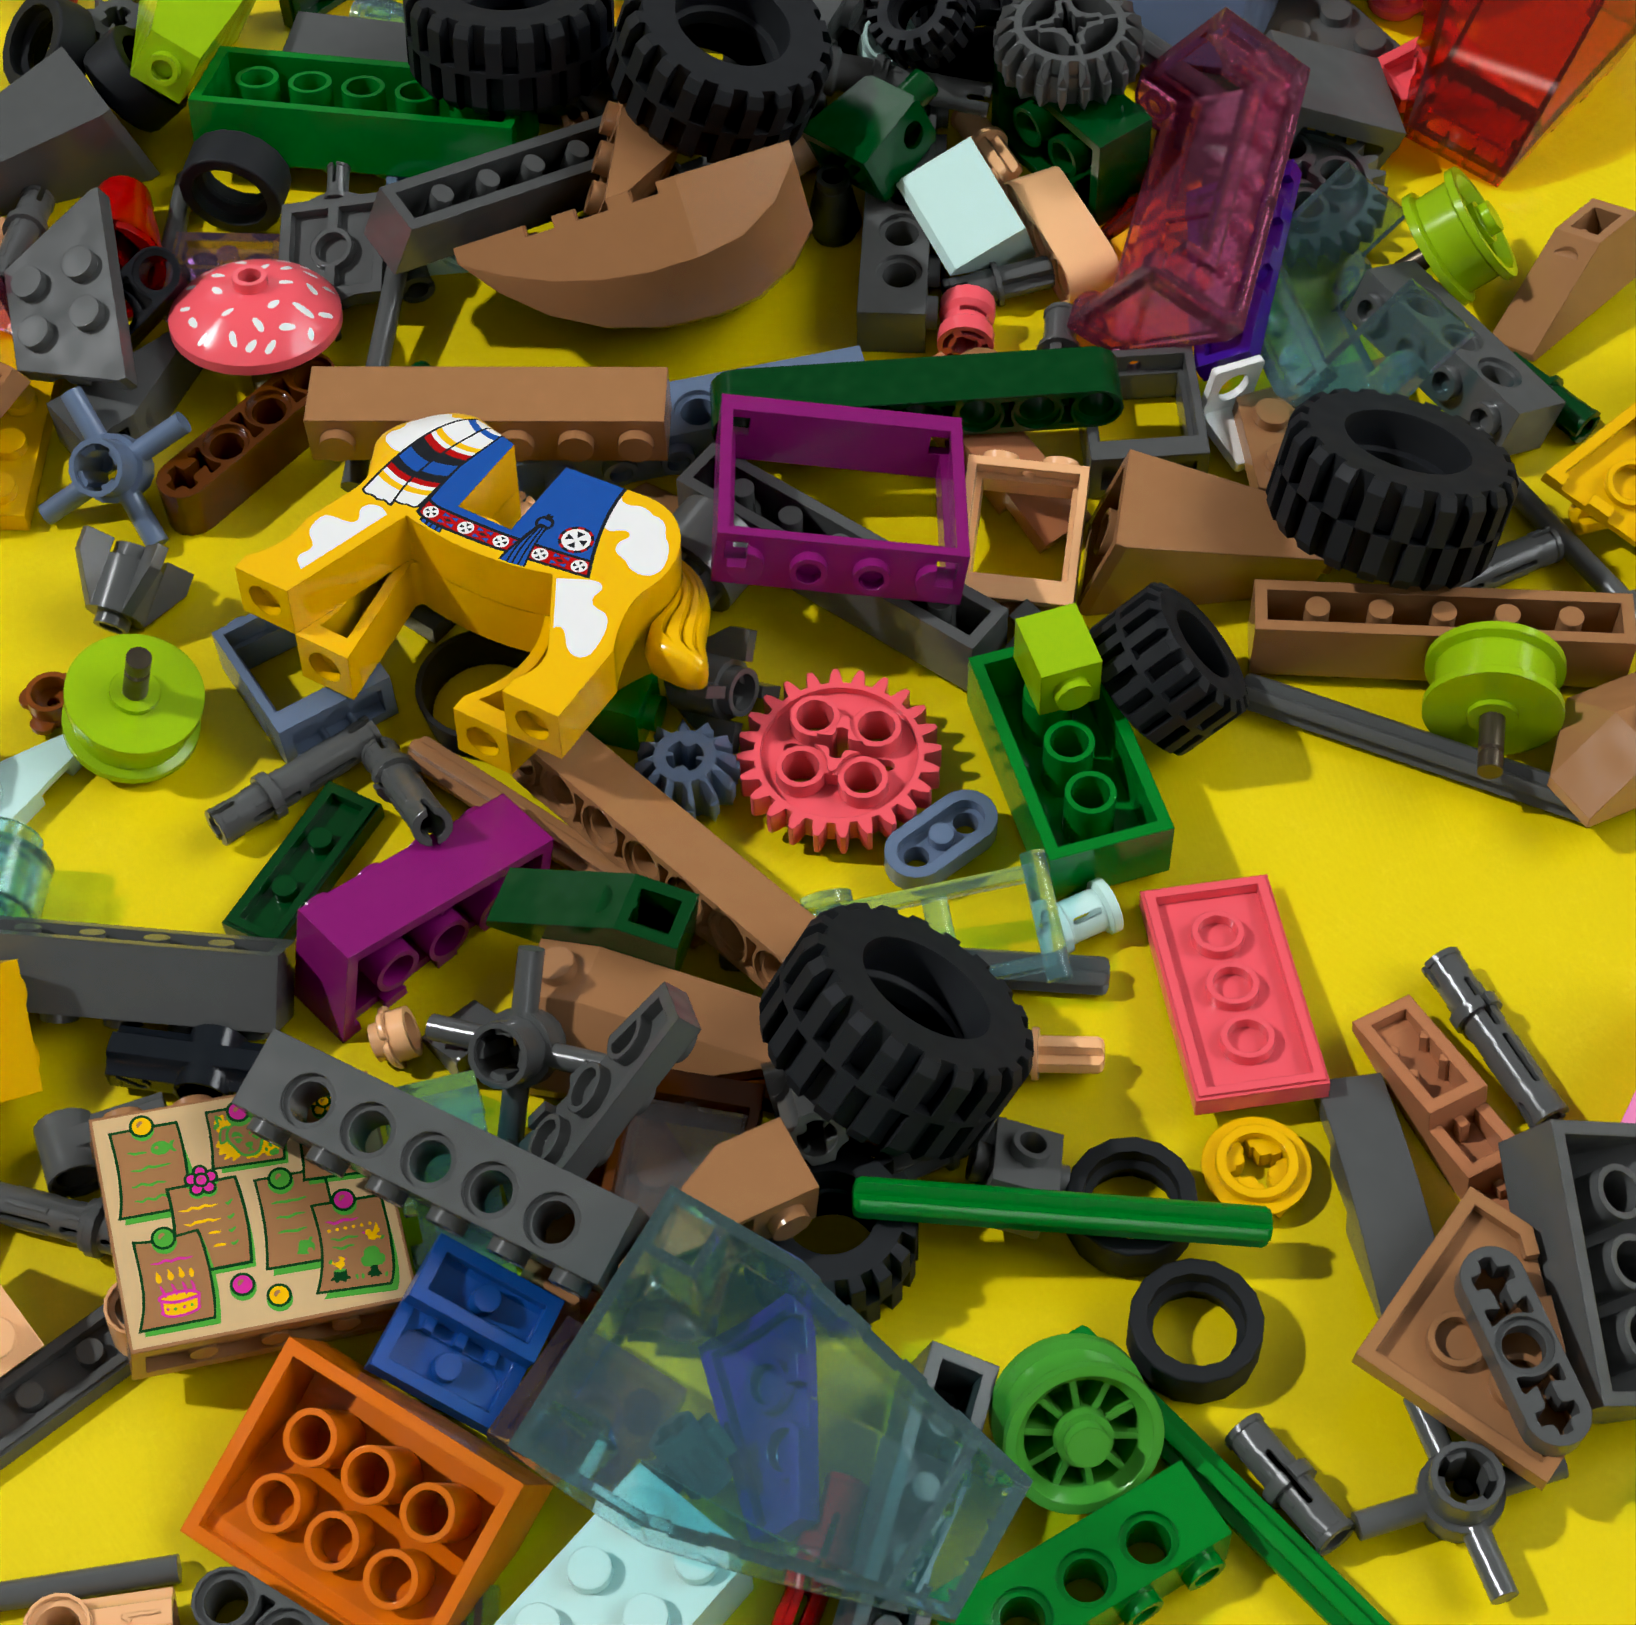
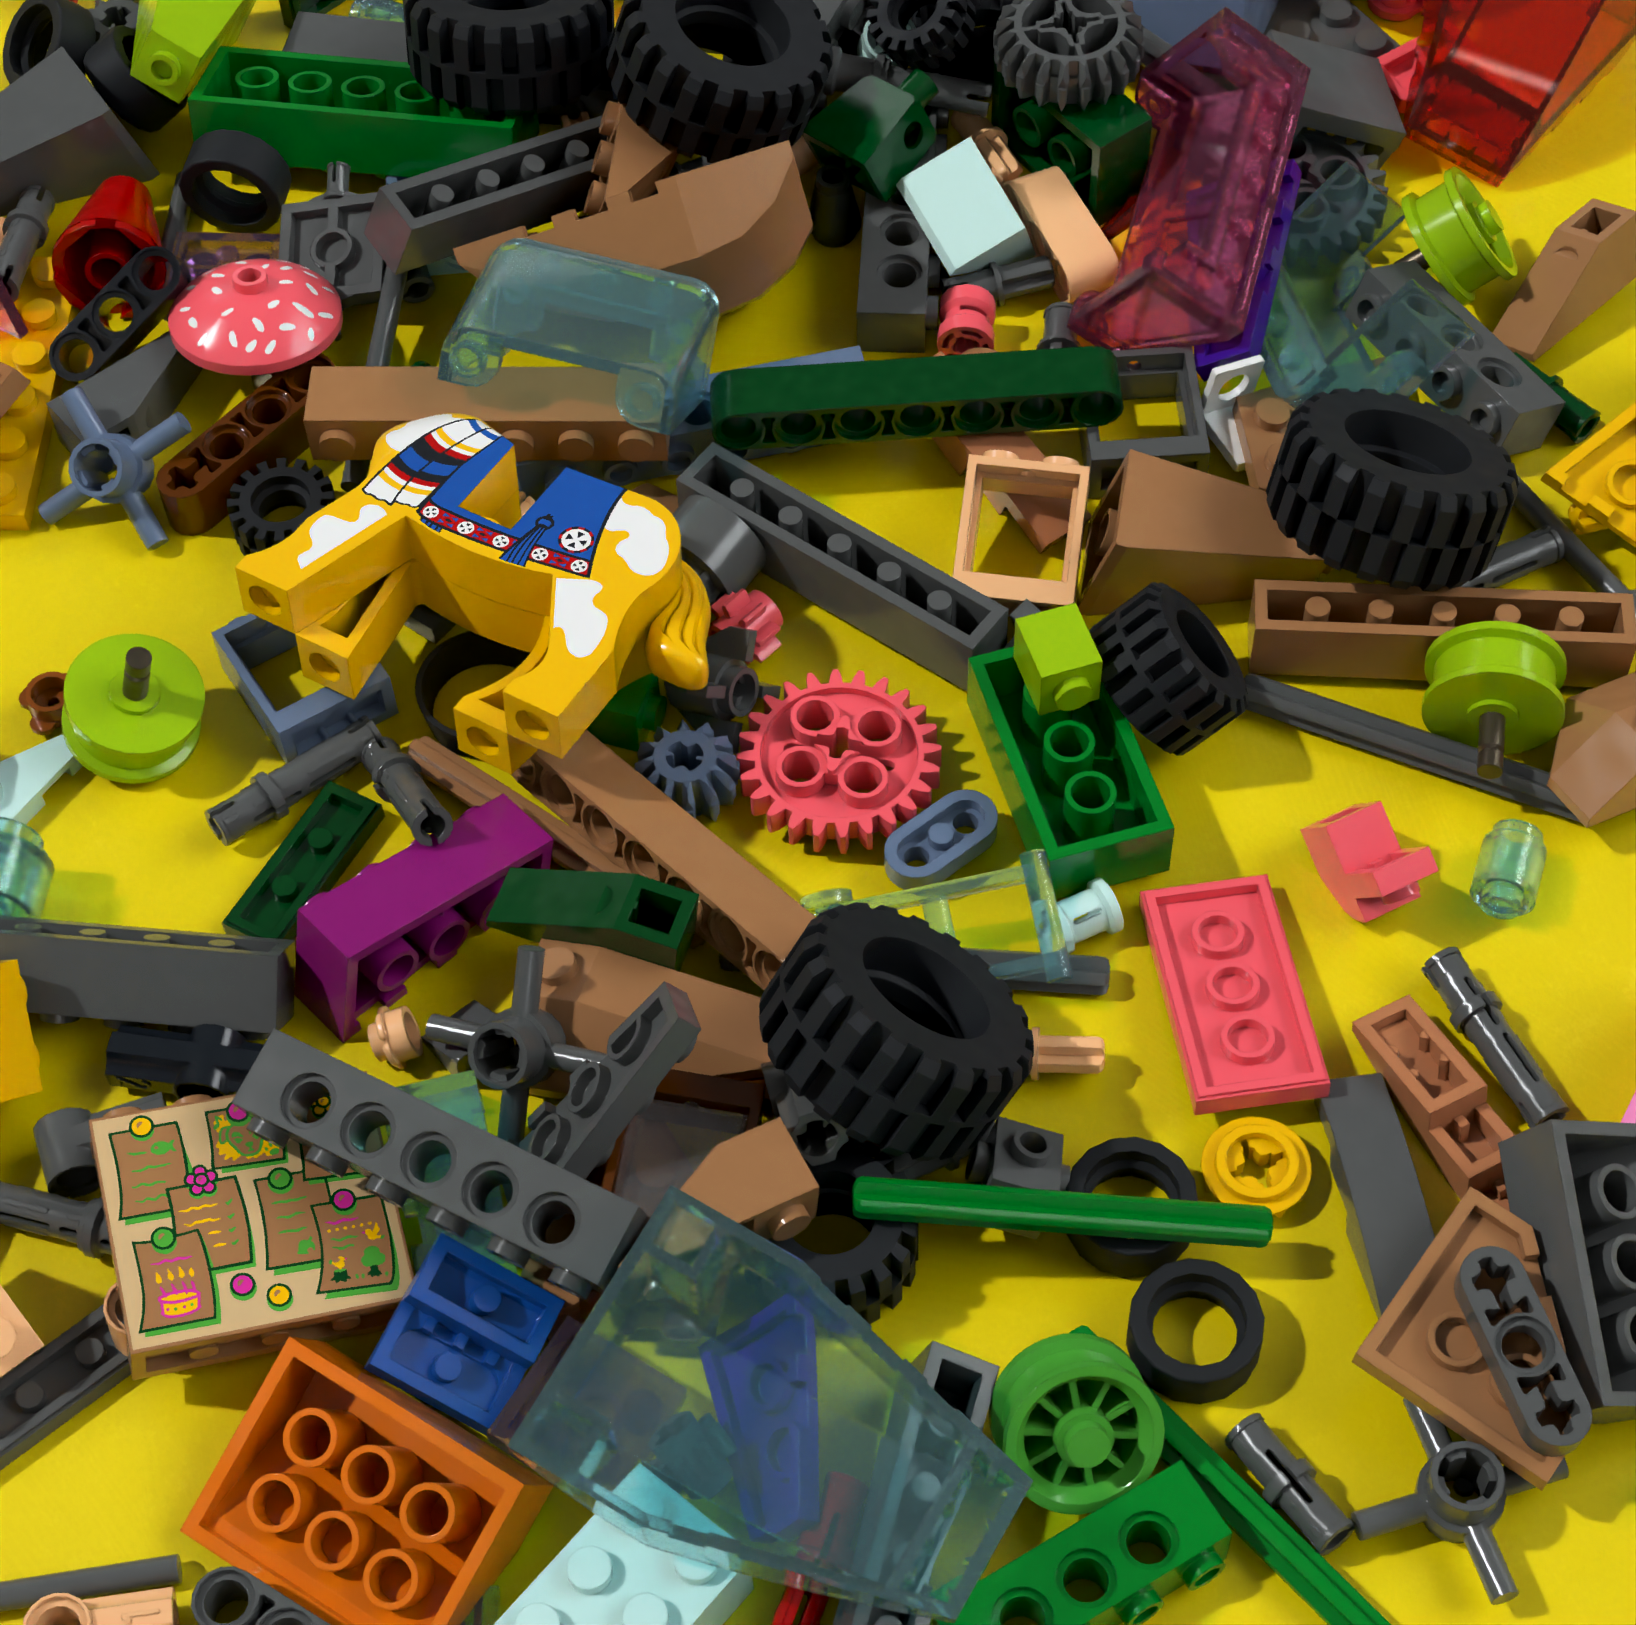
(71, 301): dark grey wing -> none
(129, 583): dark grey brick -> none
(271, 491): none -> black tyre
(595, 314): none -> clear light blue windscreen
(752, 612): none -> coral gear
(843, 440): magenta window -> none
(1364, 861): none -> coral brick
(1509, 869): none -> clear light blue brick

